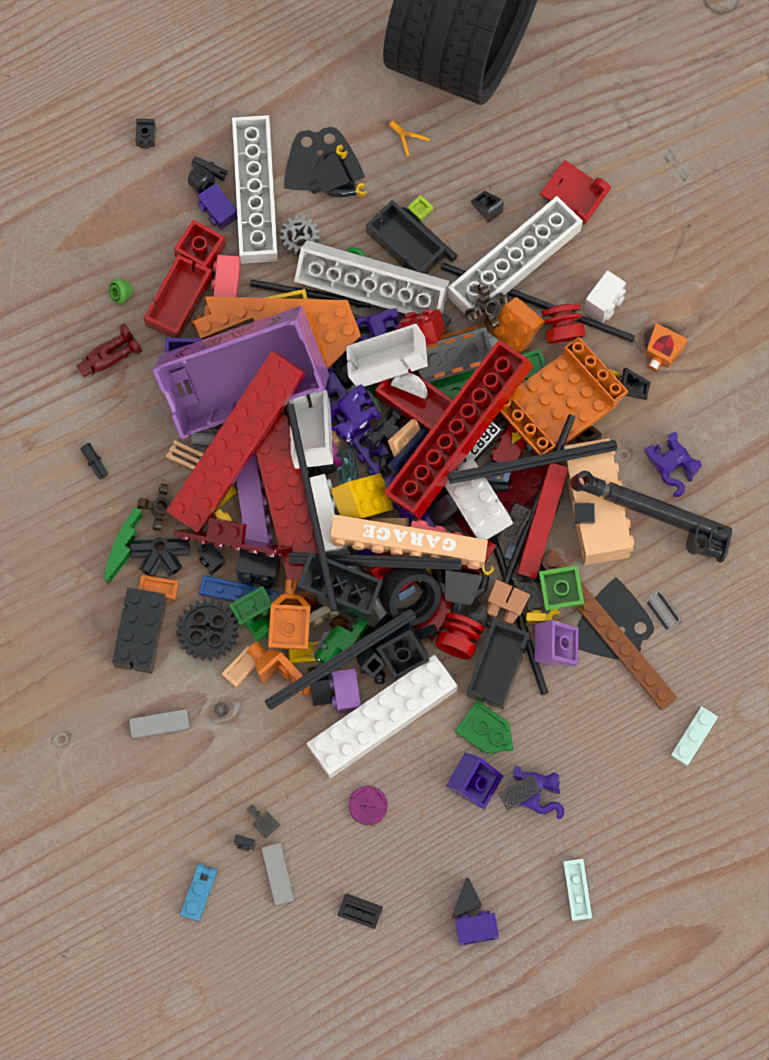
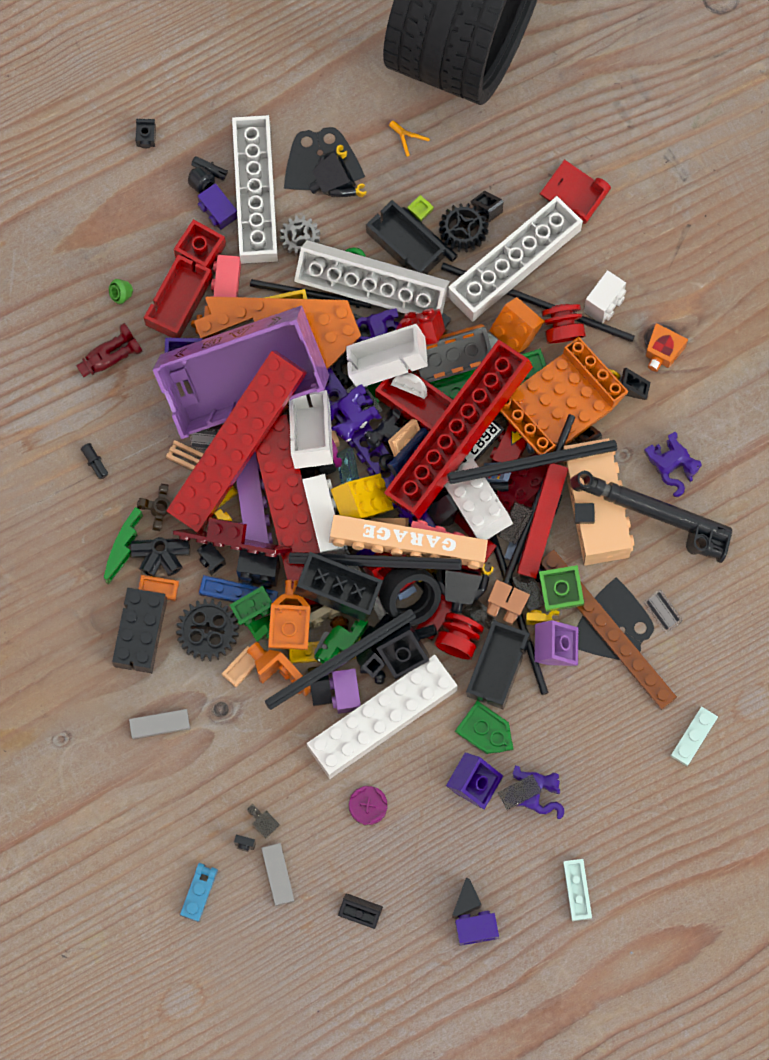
(312, 507): black piece -> none
(476, 219): none -> black gear
(481, 306): dark brown pin -> none

